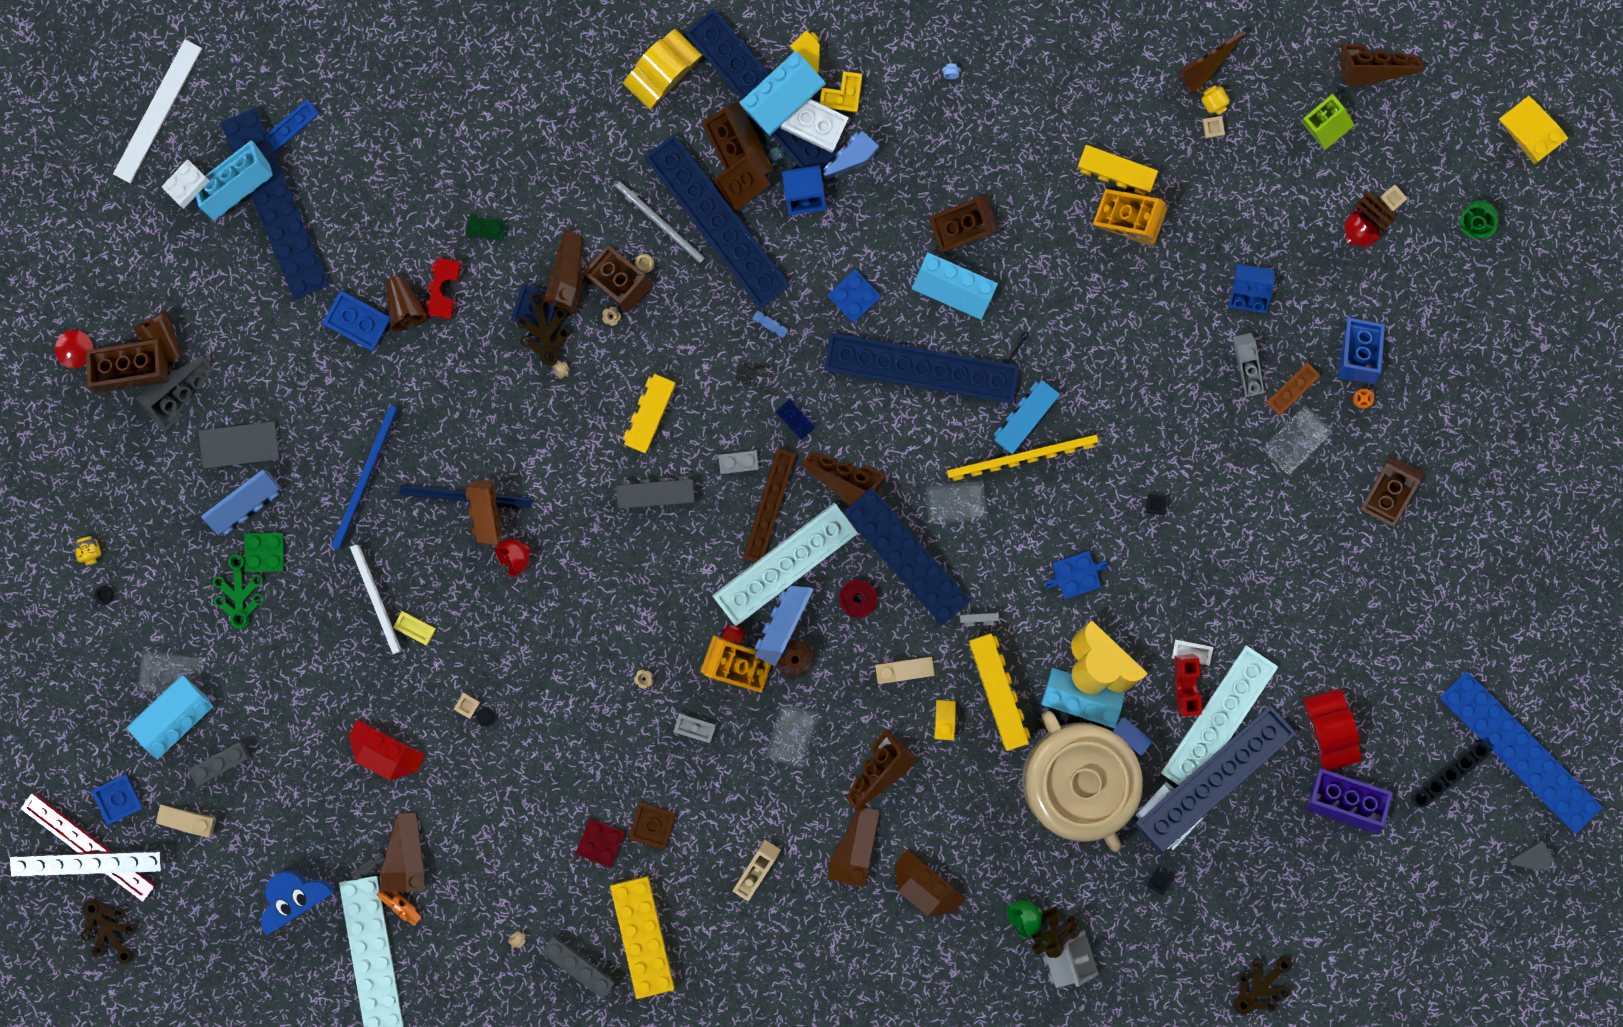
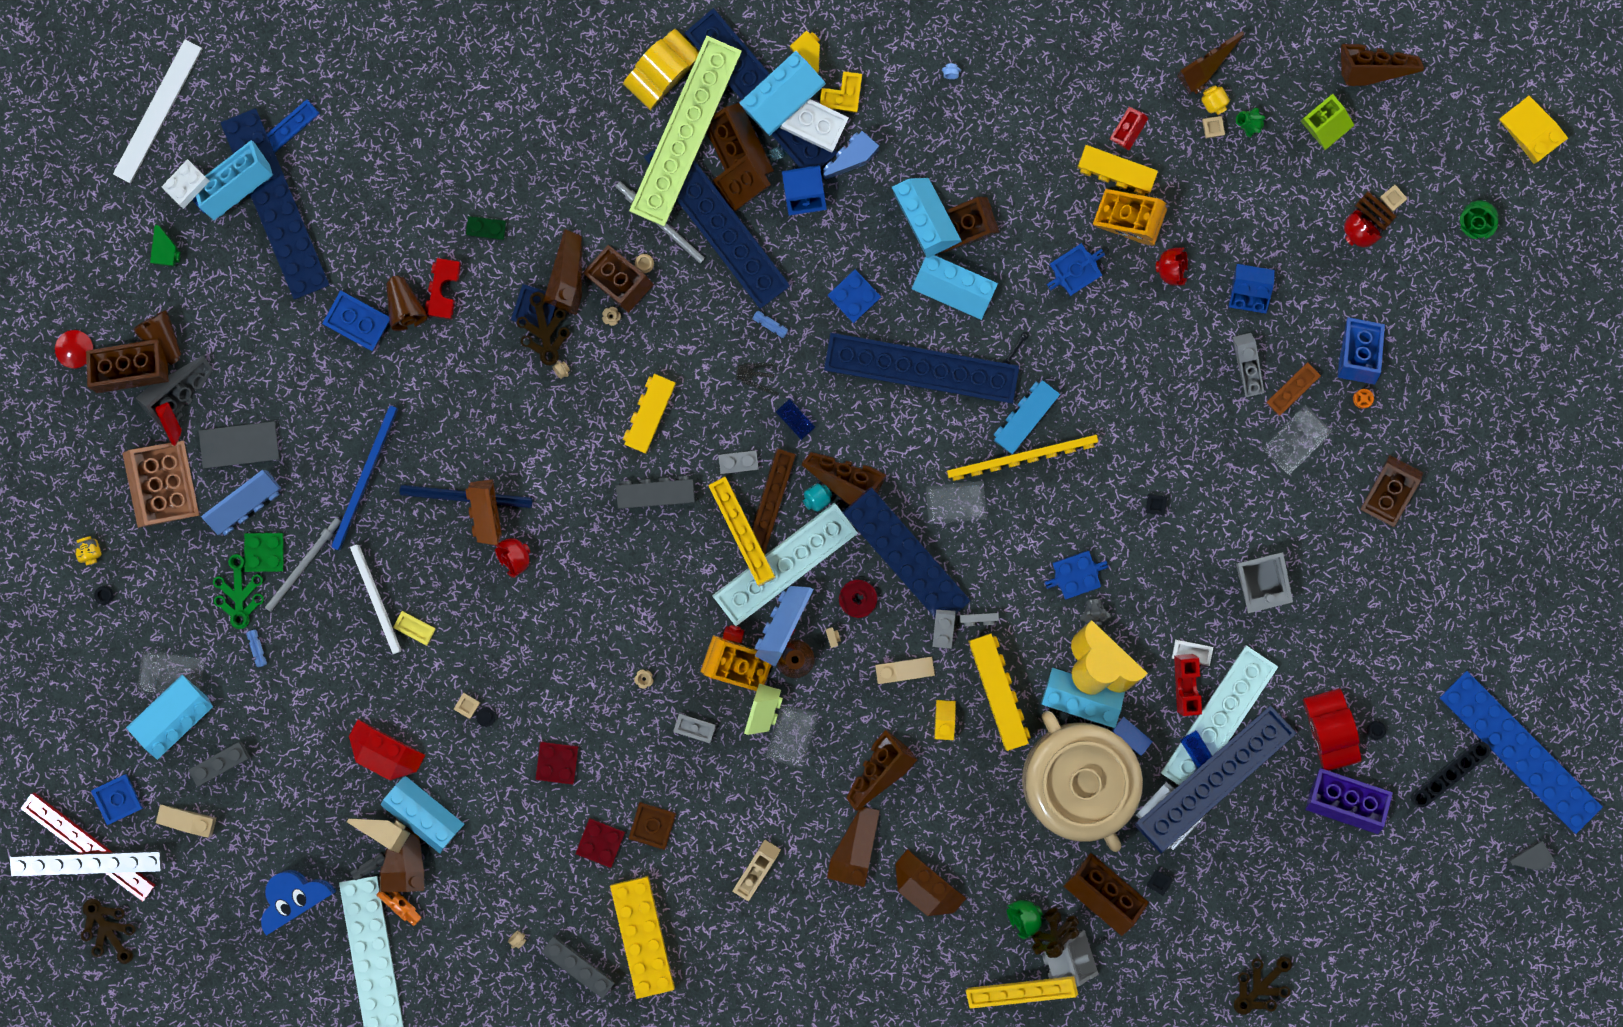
(160, 484): none -> nougat slope
(164, 250): none -> green slope
(169, 422): none -> red slope
(256, 648): none -> medium blue axle
(326, 535): none -> light grey bar
(385, 832): none -> tan slope
(422, 814): none -> medium azure slope
(557, 763): none -> dark red plate
(685, 131): none -> yellowish green plate
(742, 531): none -> yellow plate
(763, 710): none -> yellowish green slope
(817, 497): none -> teal head
(833, 637): none -> tan plate
(926, 215): none -> medium azure slope
(943, 629): none -> light grey plate
(1022, 992): none -> yellow plate
(1075, 269): none -> blue plate
(1095, 611): none -> dark grey rock
(1106, 894): none -> reddish brown slope
(1129, 128): none -> red slope
(1172, 266): none -> red cylinder
(1196, 748): none -> clear blue plate
(1250, 121): none -> green rock
(1264, 582): none -> light grey piece
(1376, 730): none -> black plate

